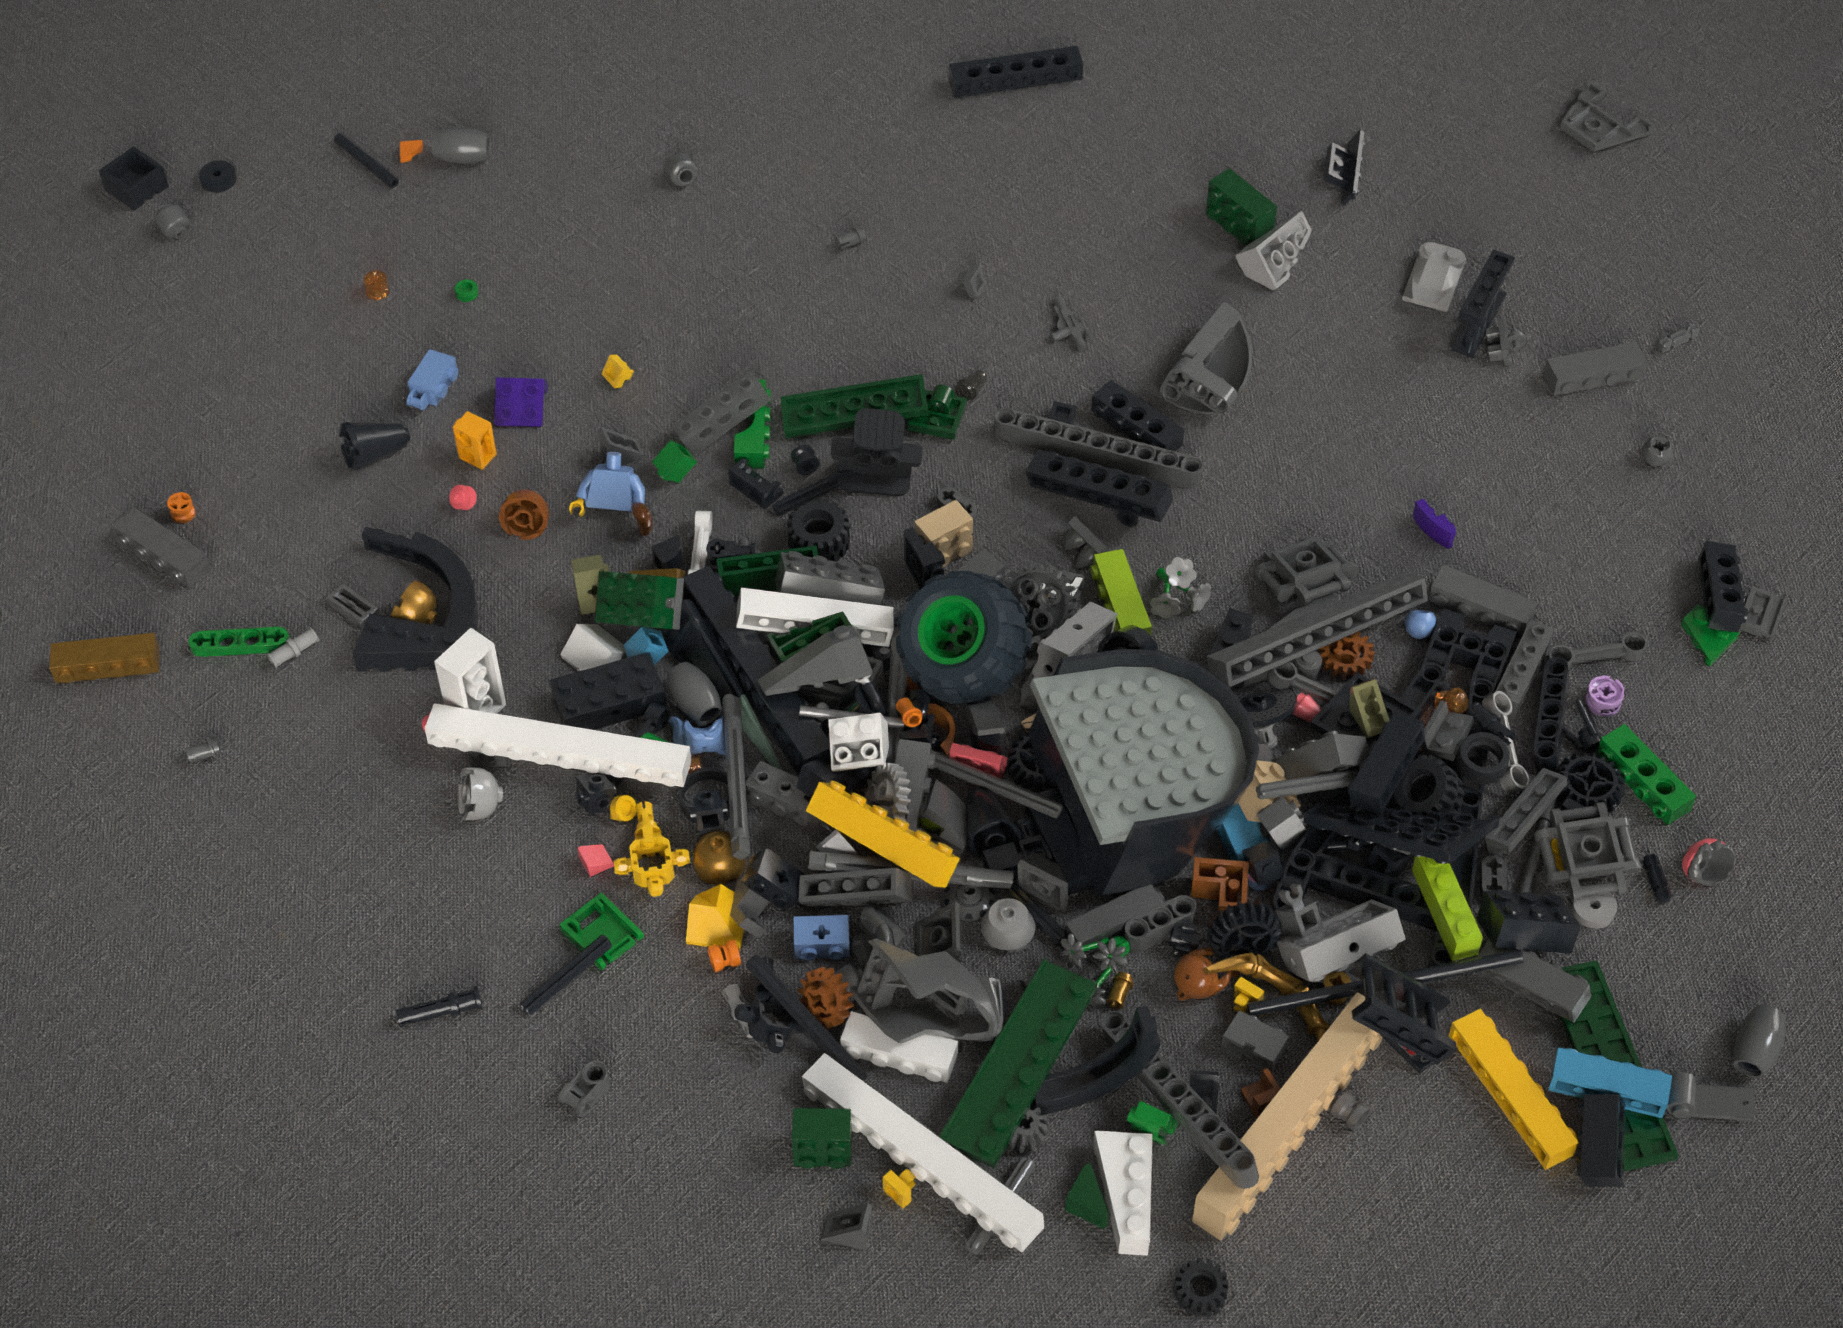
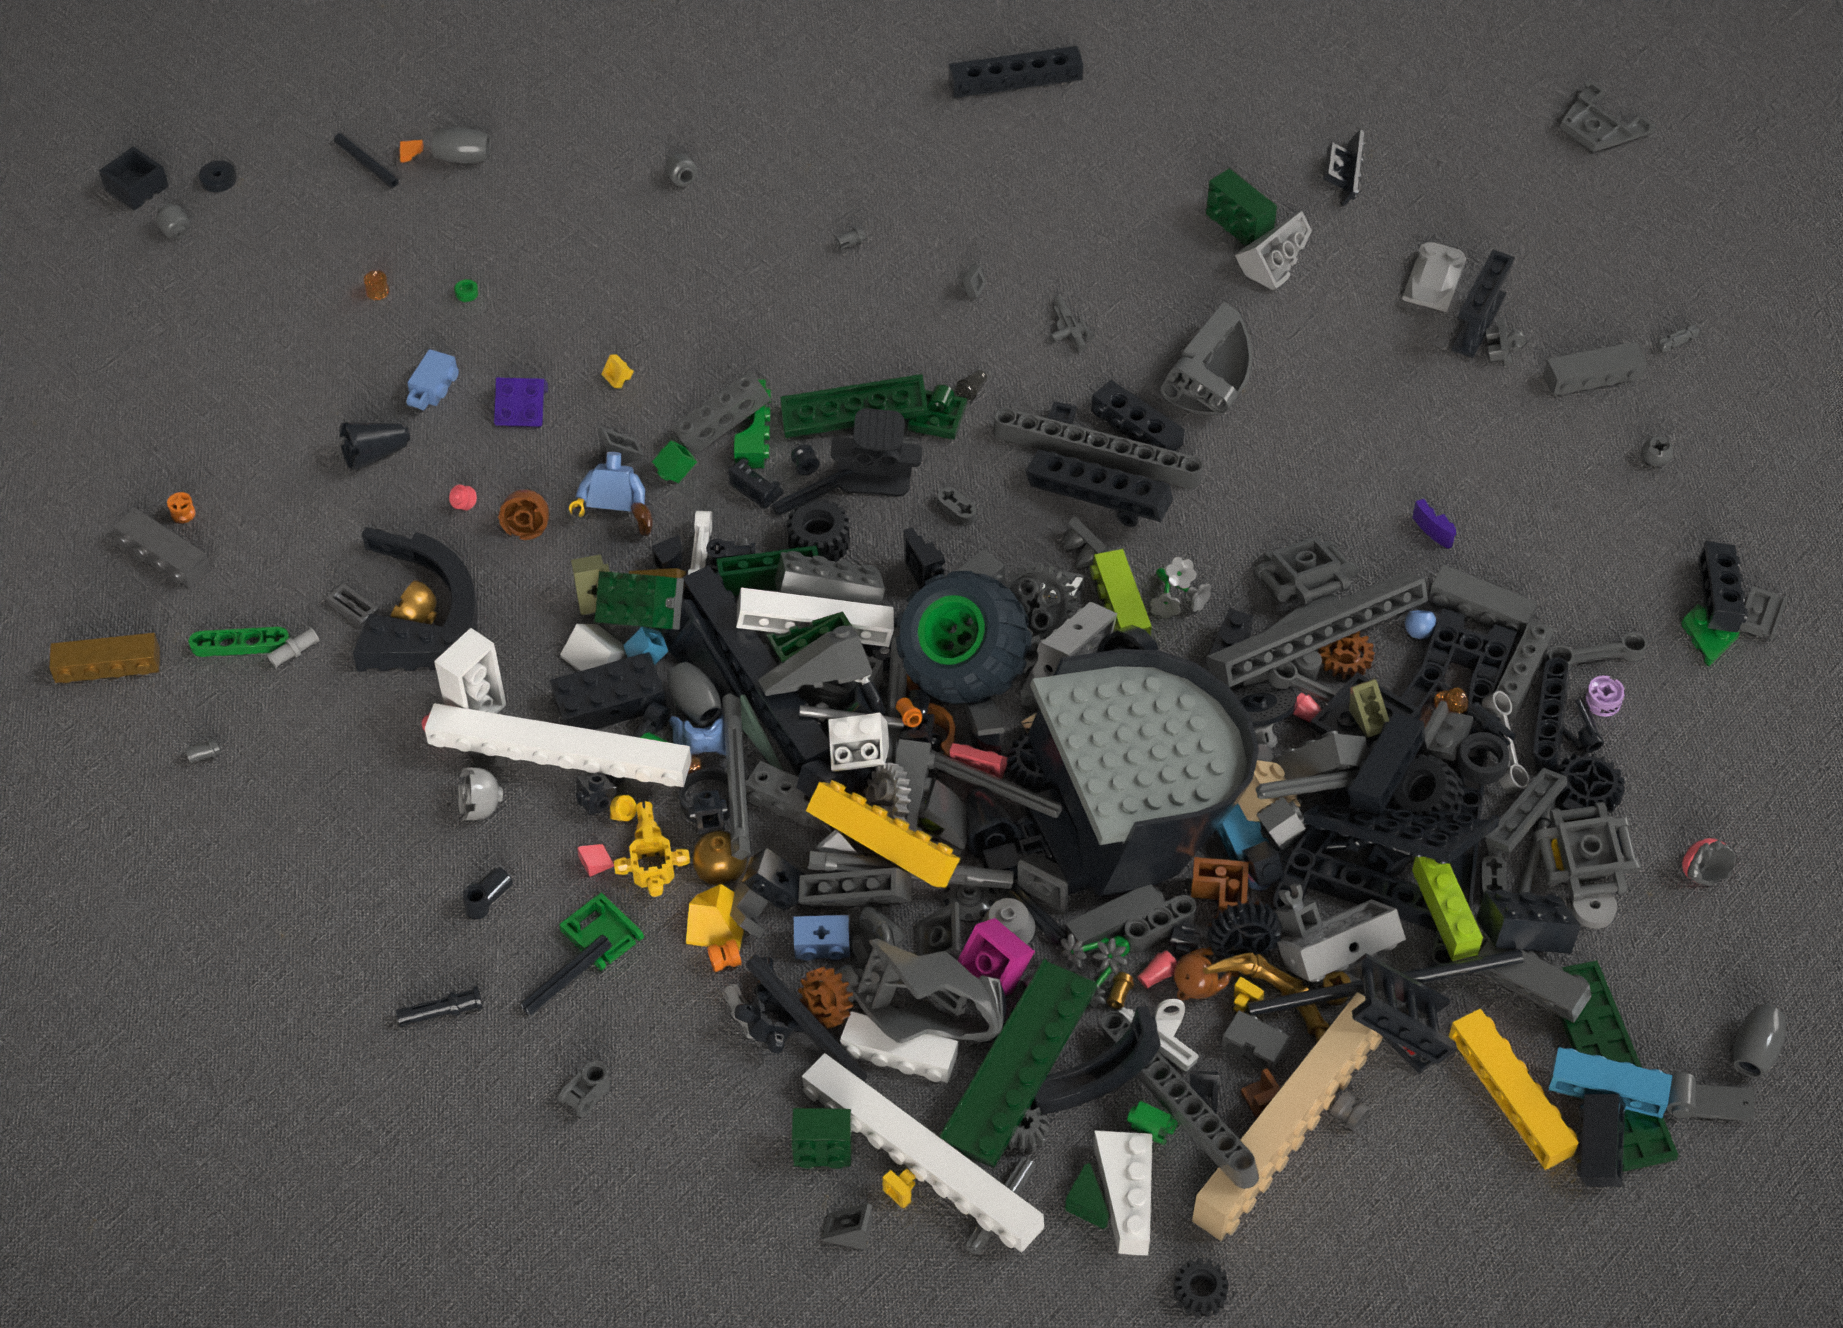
(474, 440): light orange brick -> none
(485, 893): none -> black piece
(948, 530): tan piece -> none
(996, 954): none -> dark pink brick
(1158, 969): none -> coral cone
(1166, 1027): none -> white piece
(1657, 878): black axle -> none
(1658, 787): green brick -> none

